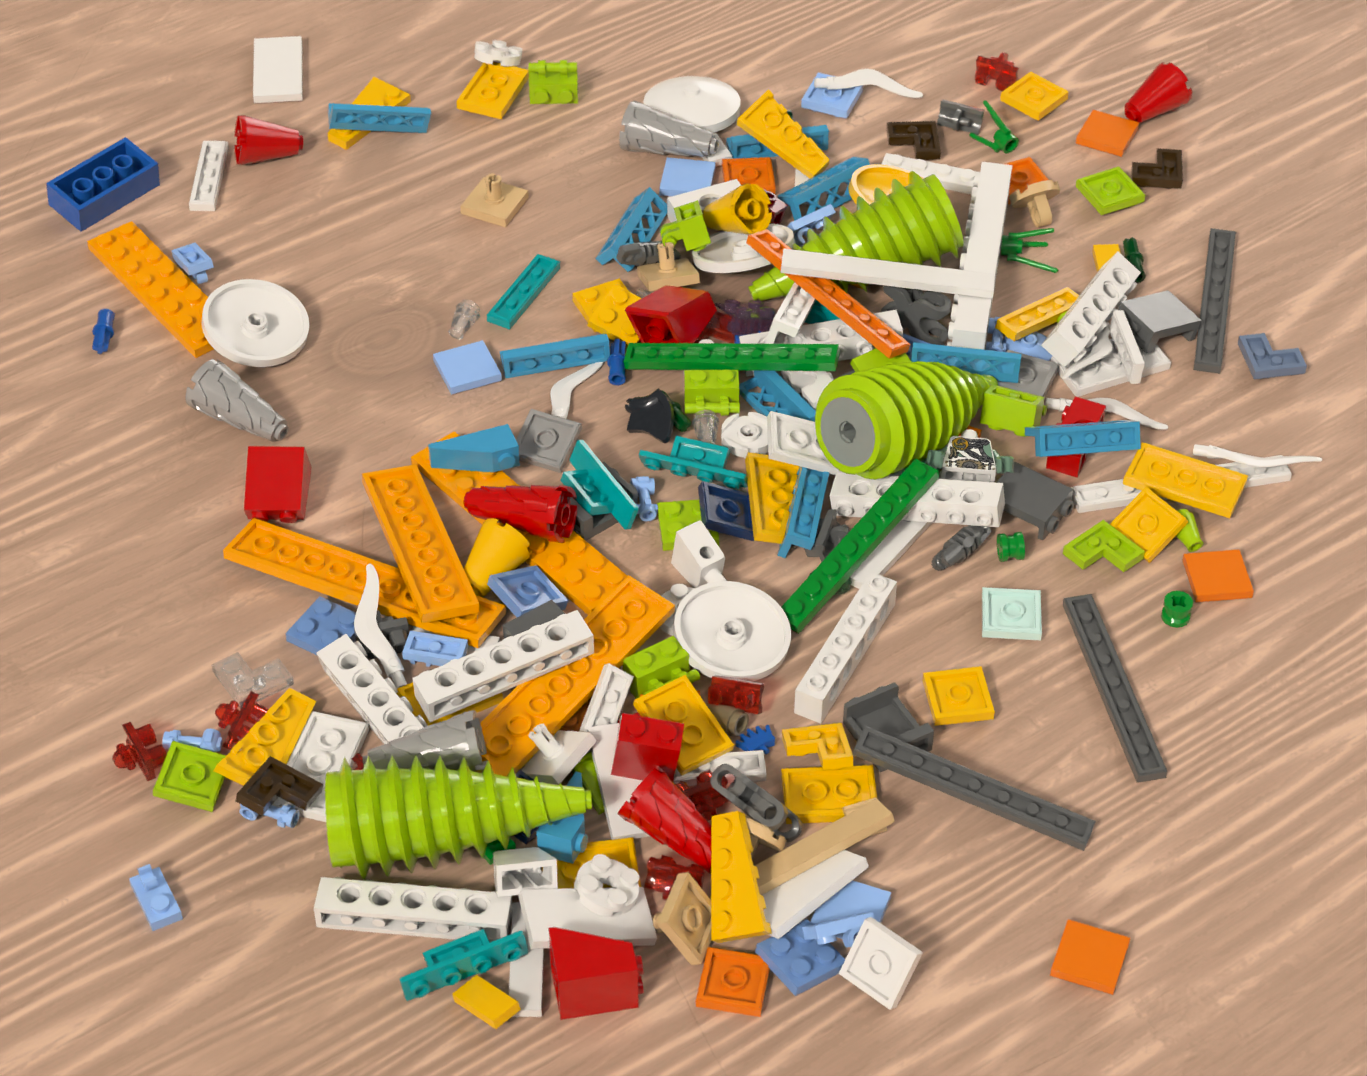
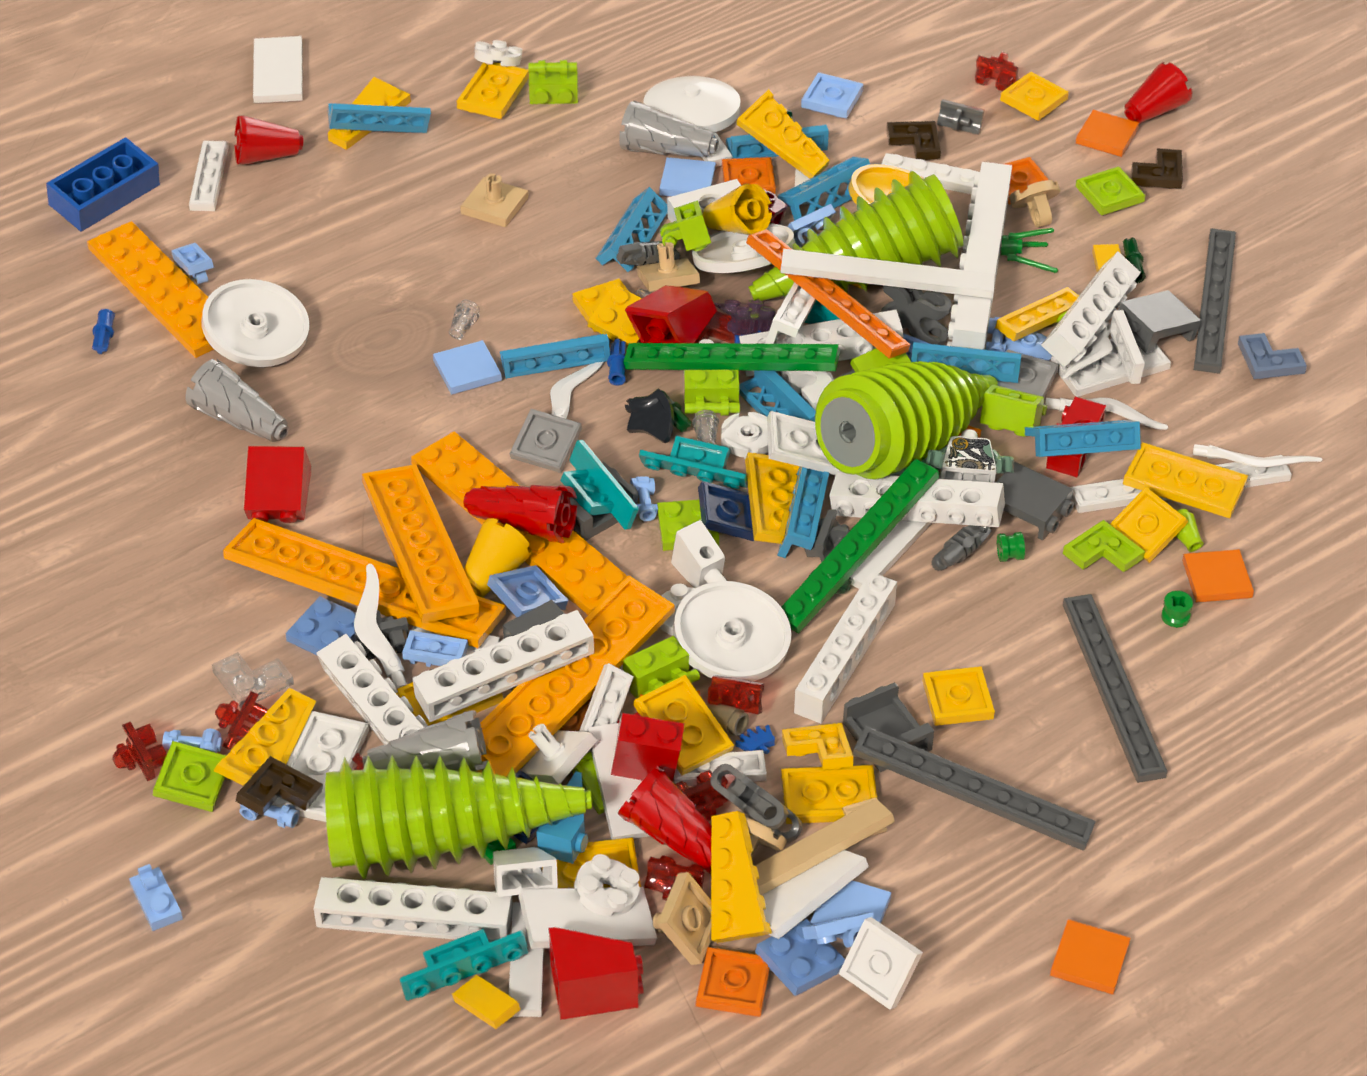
(478, 451): dark azure slope -> none
(523, 291): teal tile -> none
(865, 77): white piece -> none
(1004, 138): green plant -> none
(1011, 613): light aqua plate -> none

